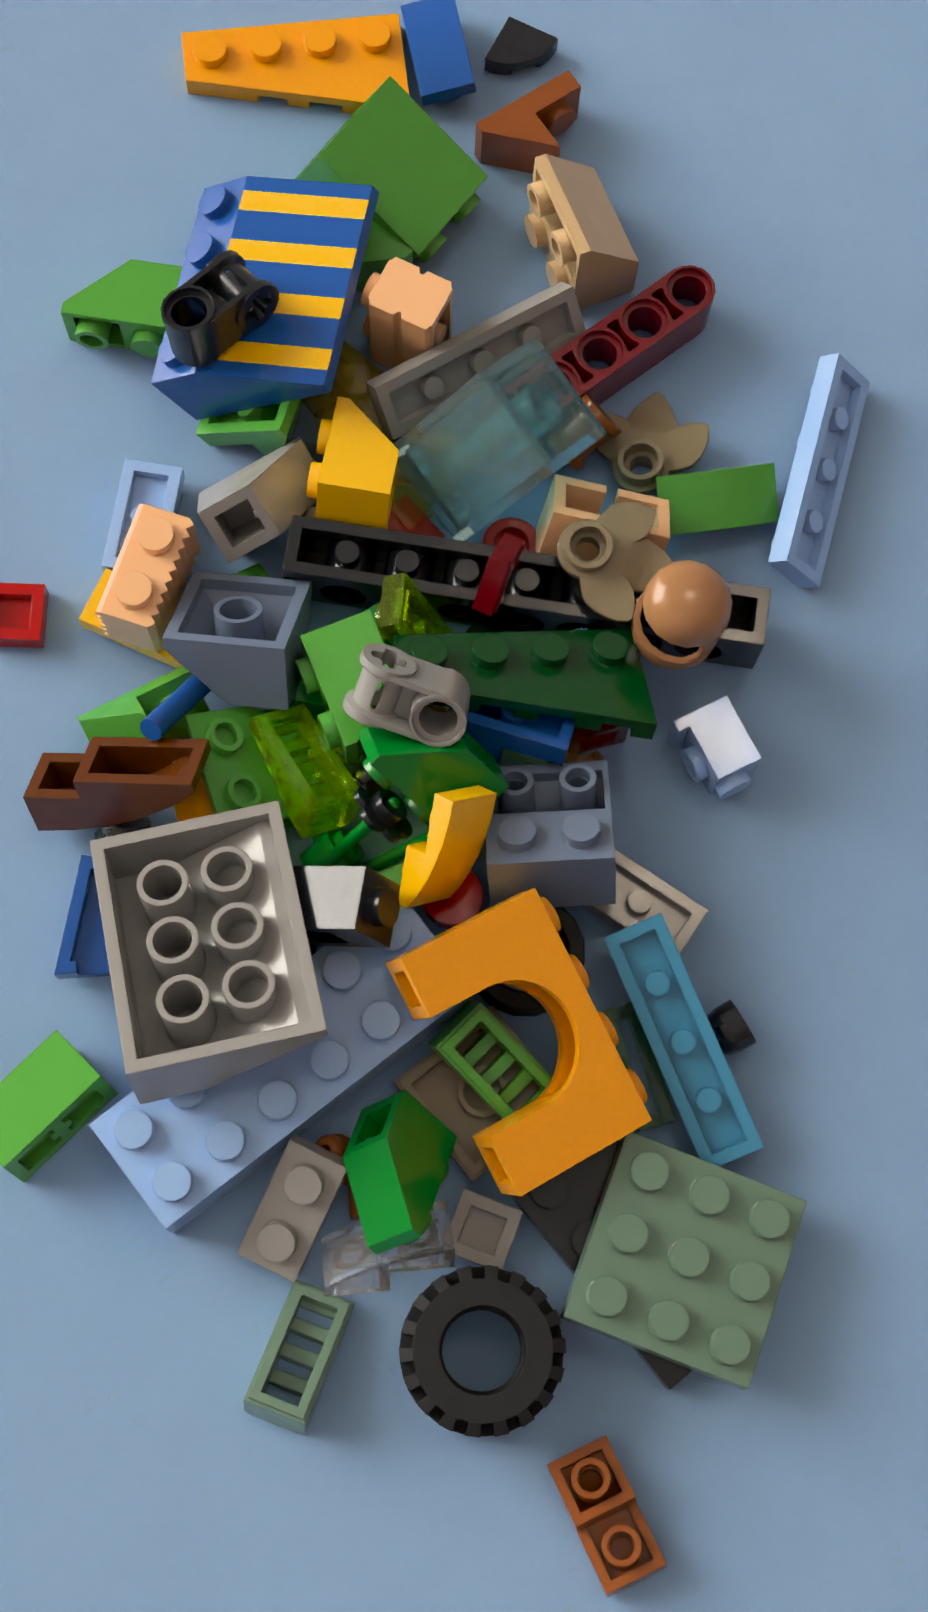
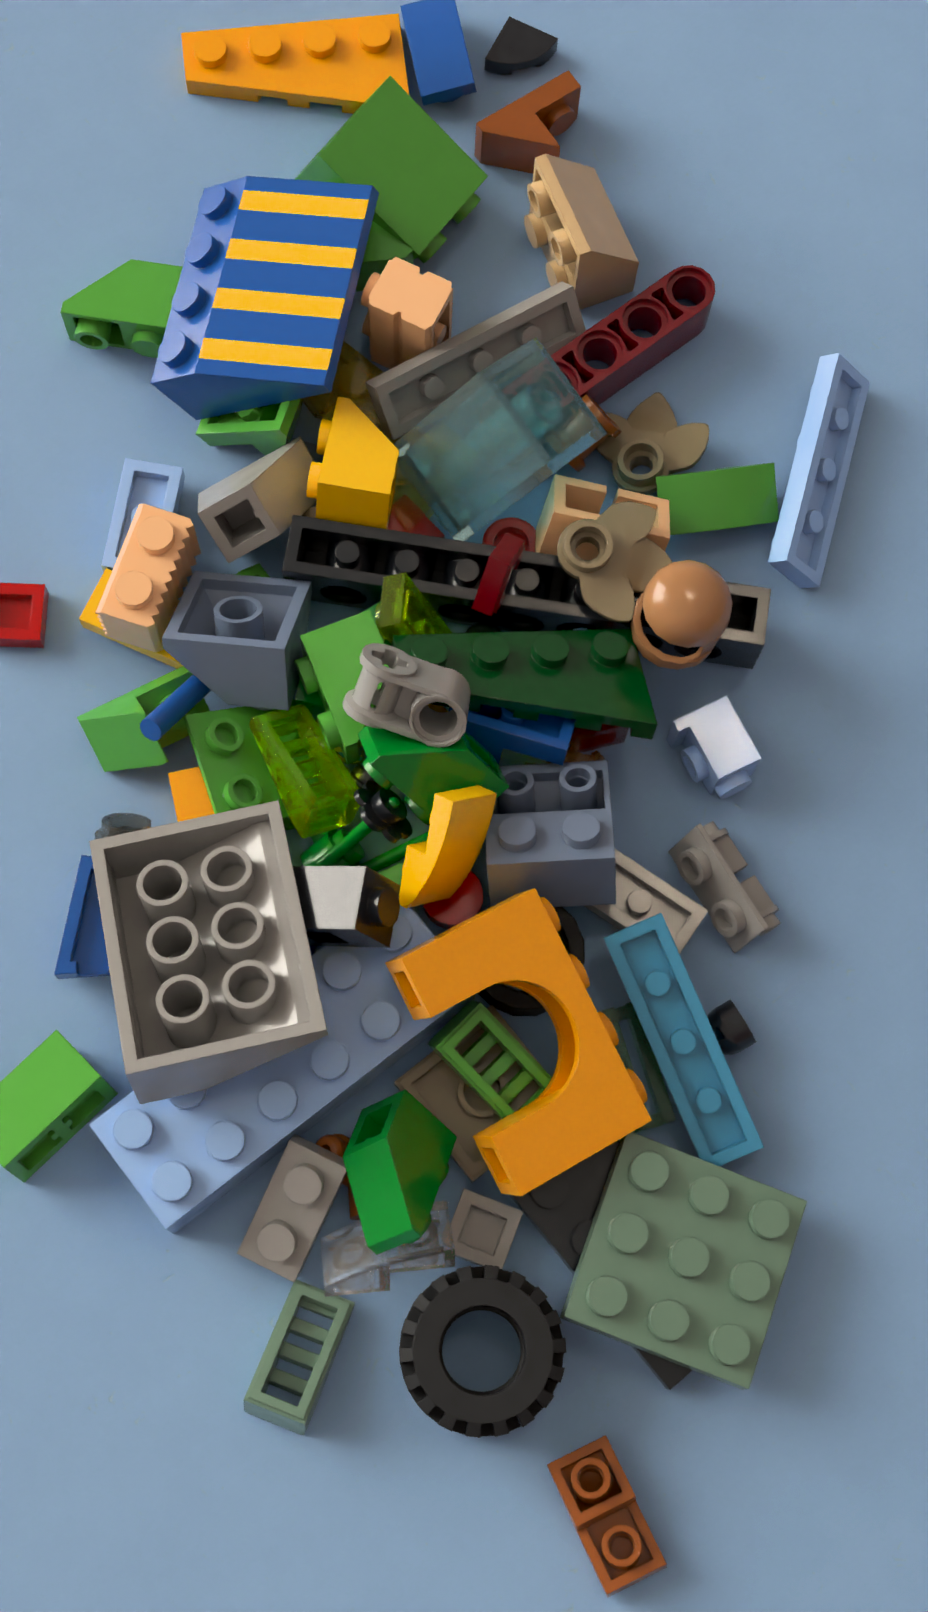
(114, 781): reddish brown slope -> none
(215, 308): black piece -> none
(708, 864): none -> light grey hinge

